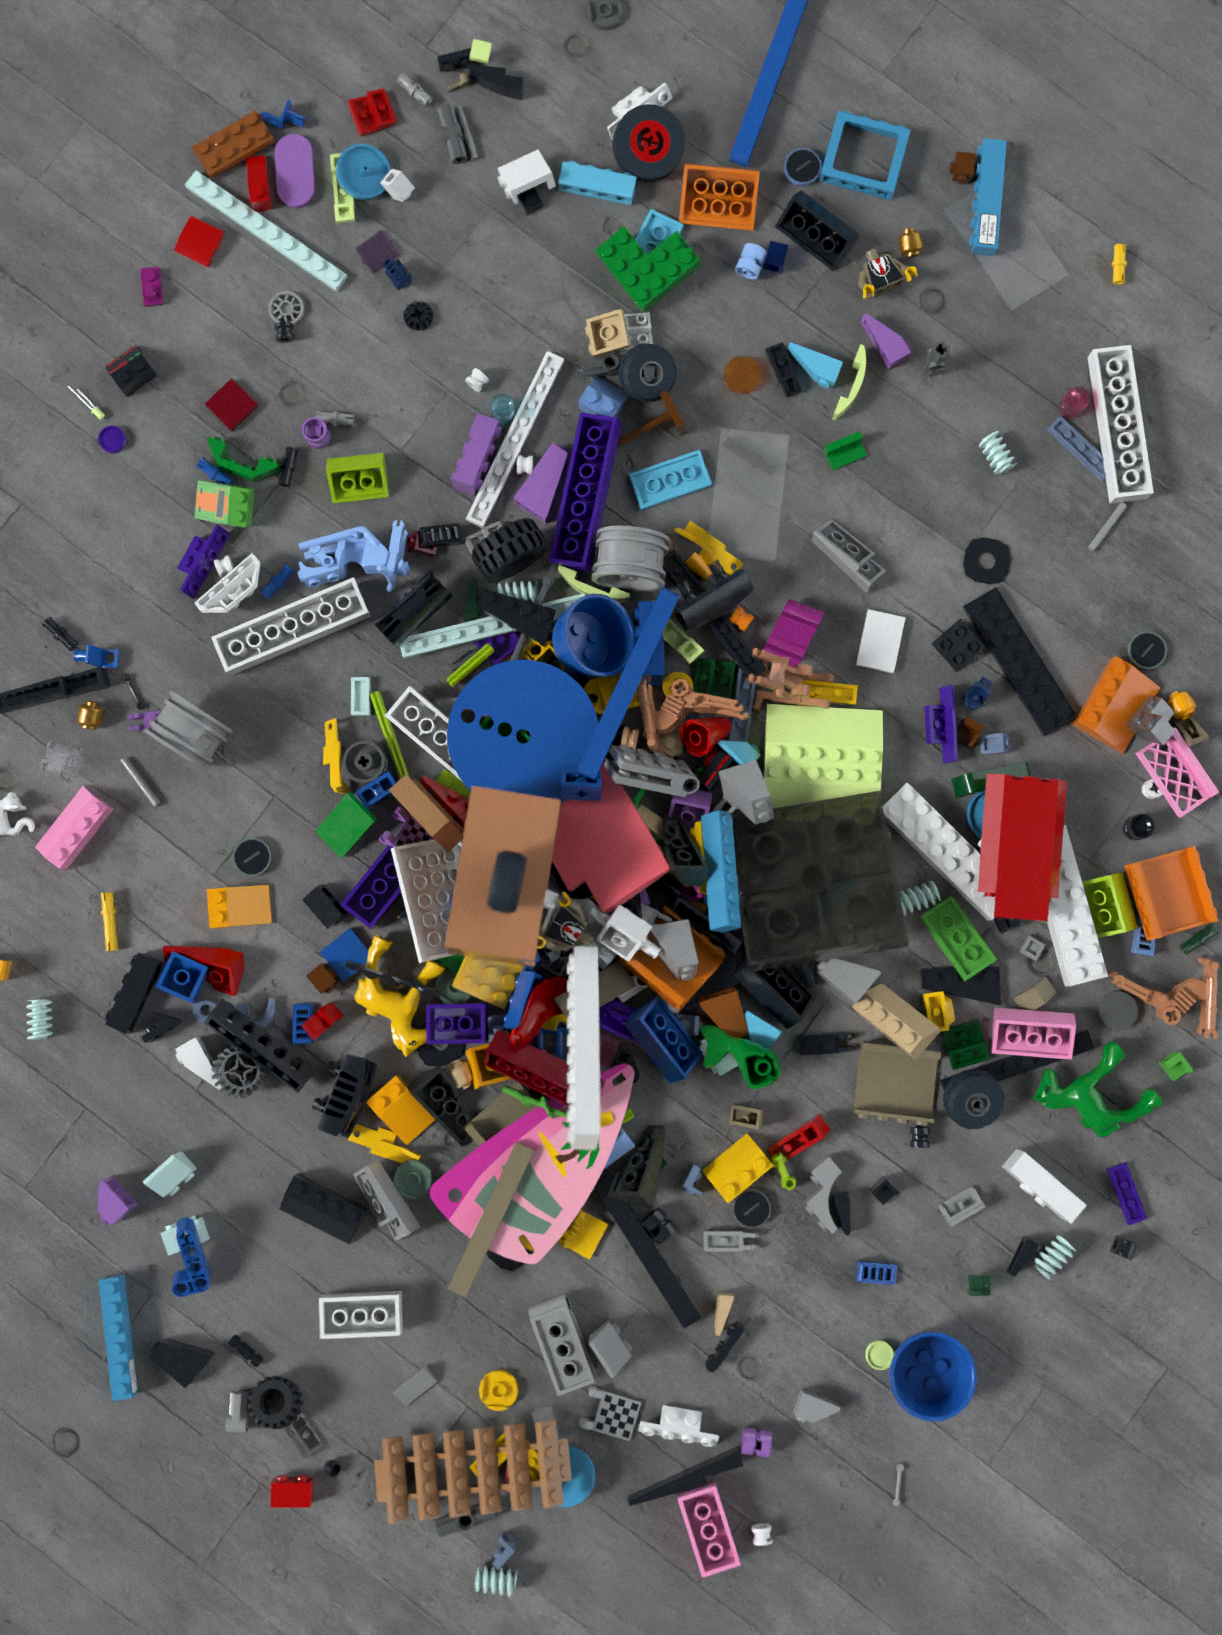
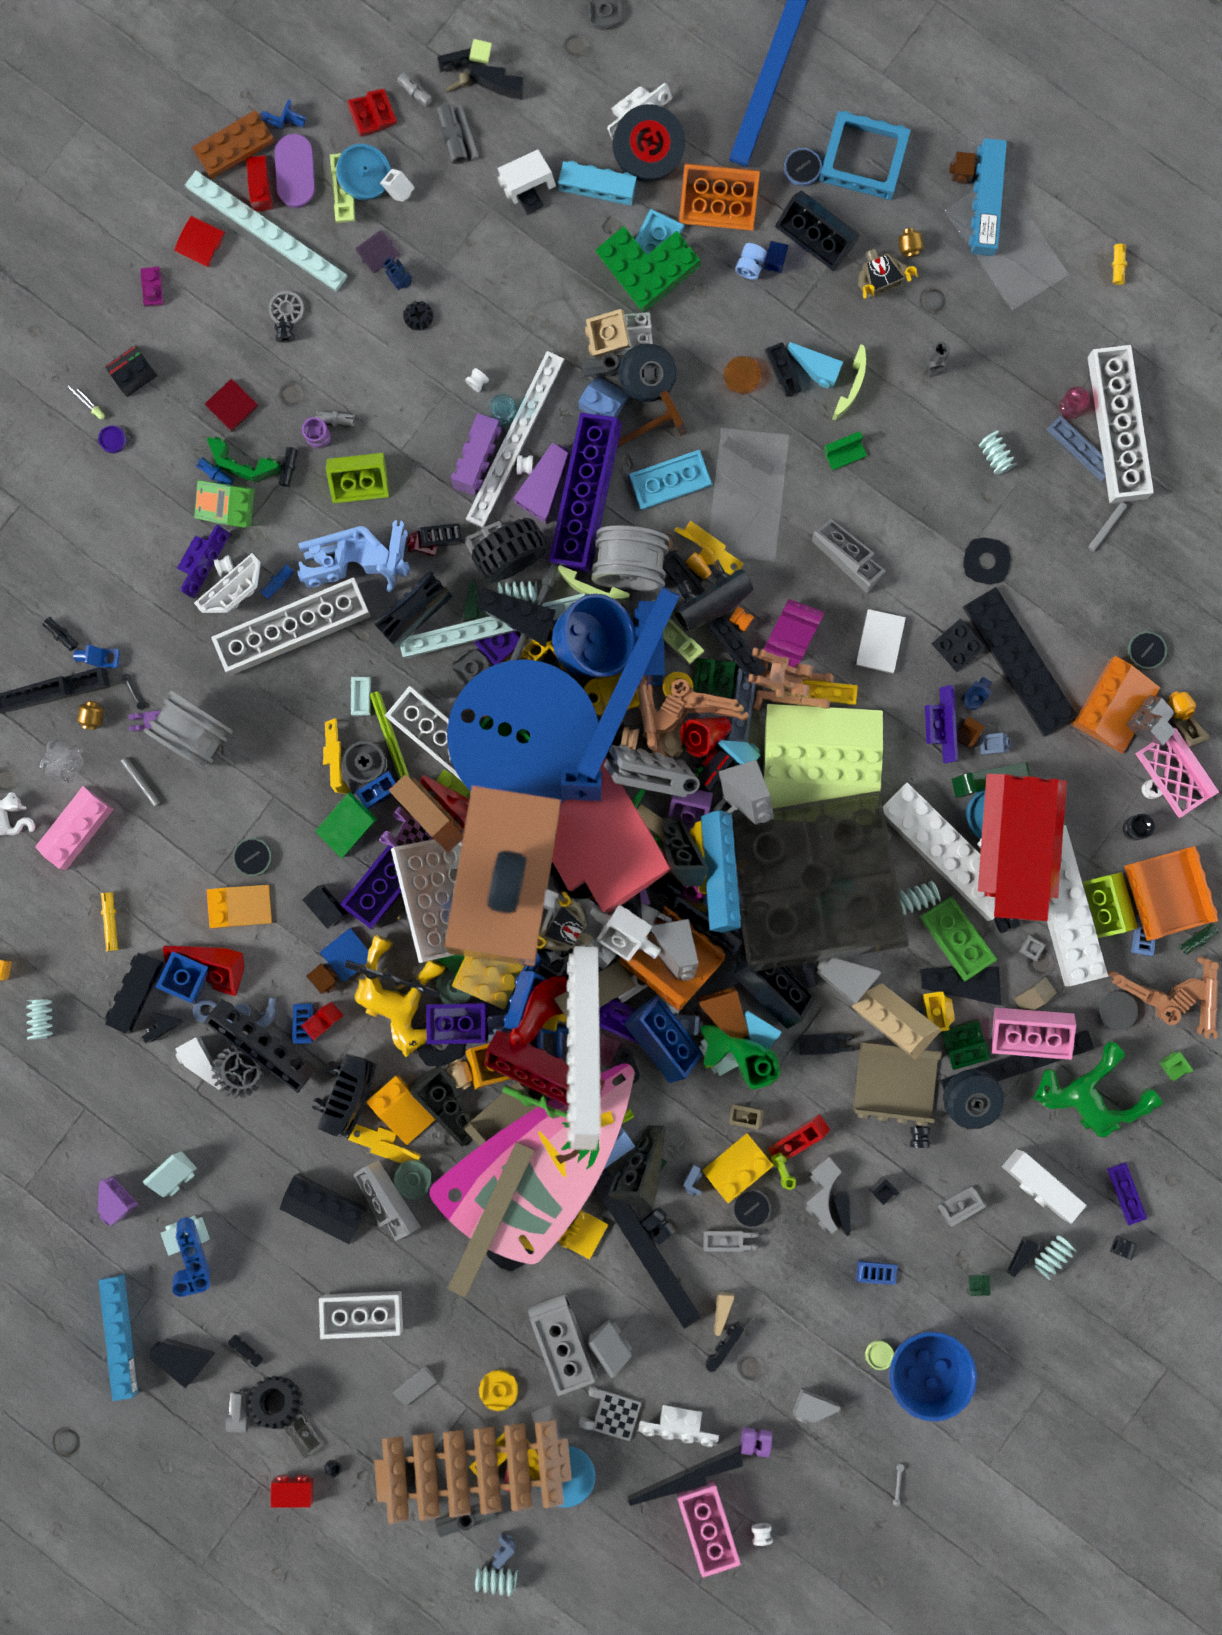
(470, 665): lime axle -> none
(887, 342): medium lavender slope -> none

